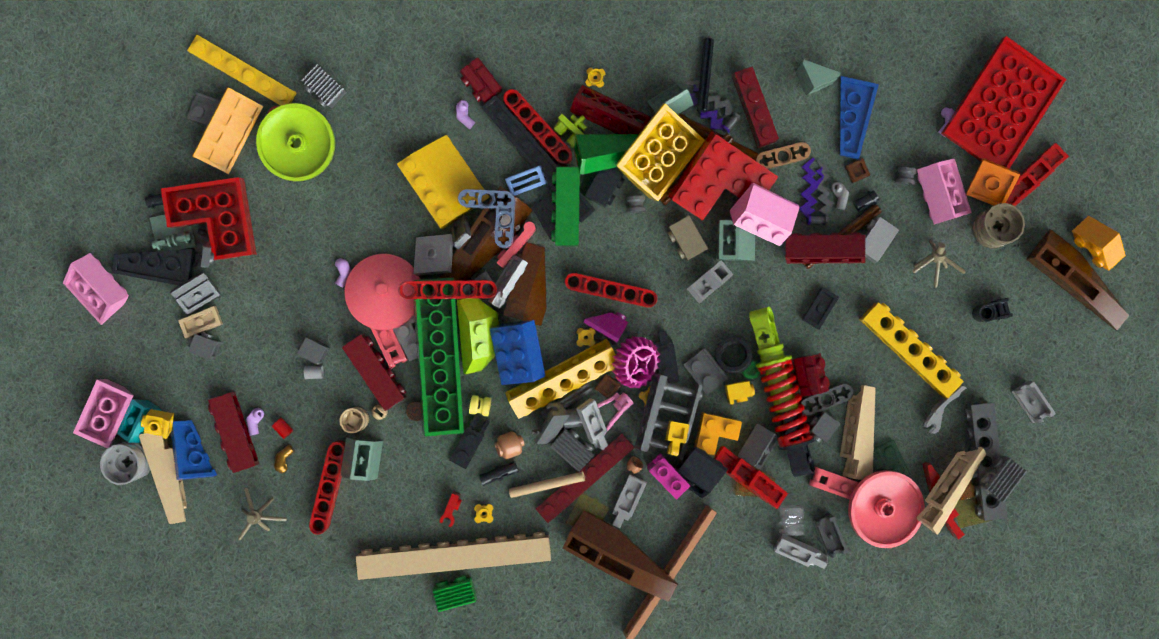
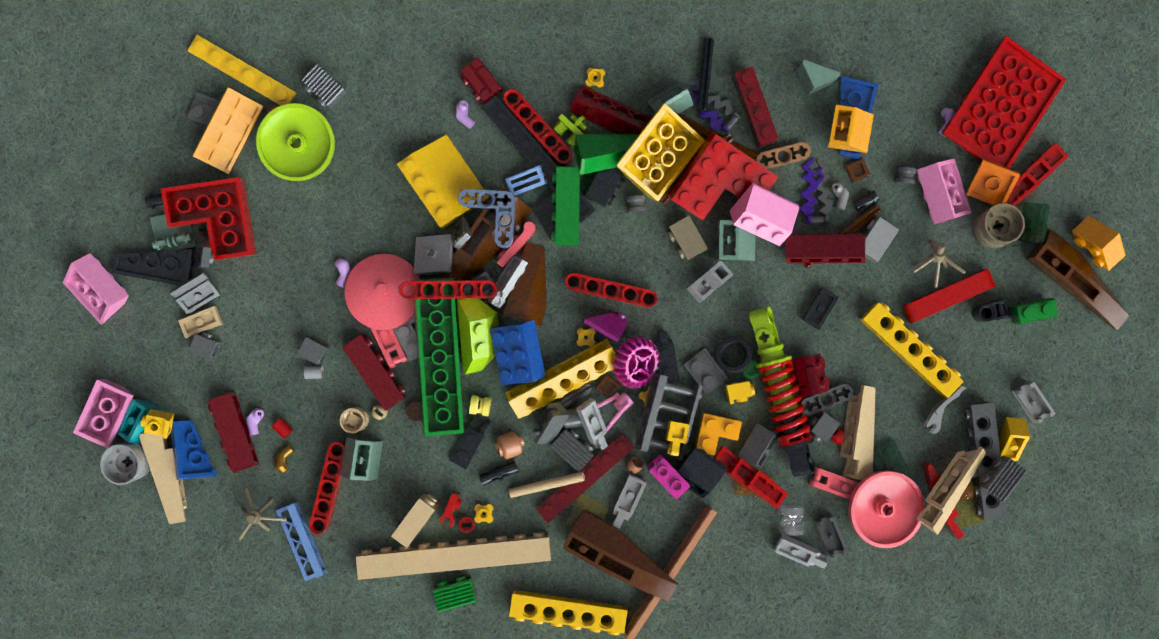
(306, 540): none -> medium blue fence
(415, 519): none -> tan brick
(466, 520): none -> red hinge
(560, 604): none -> yellow brick
(838, 436): none -> red hinge
(850, 129): none -> light orange slope
(949, 296): none -> red beam
(1013, 437): none -> yellow slope
(1033, 311): none -> green brick
(1035, 220): none -> clear green plate

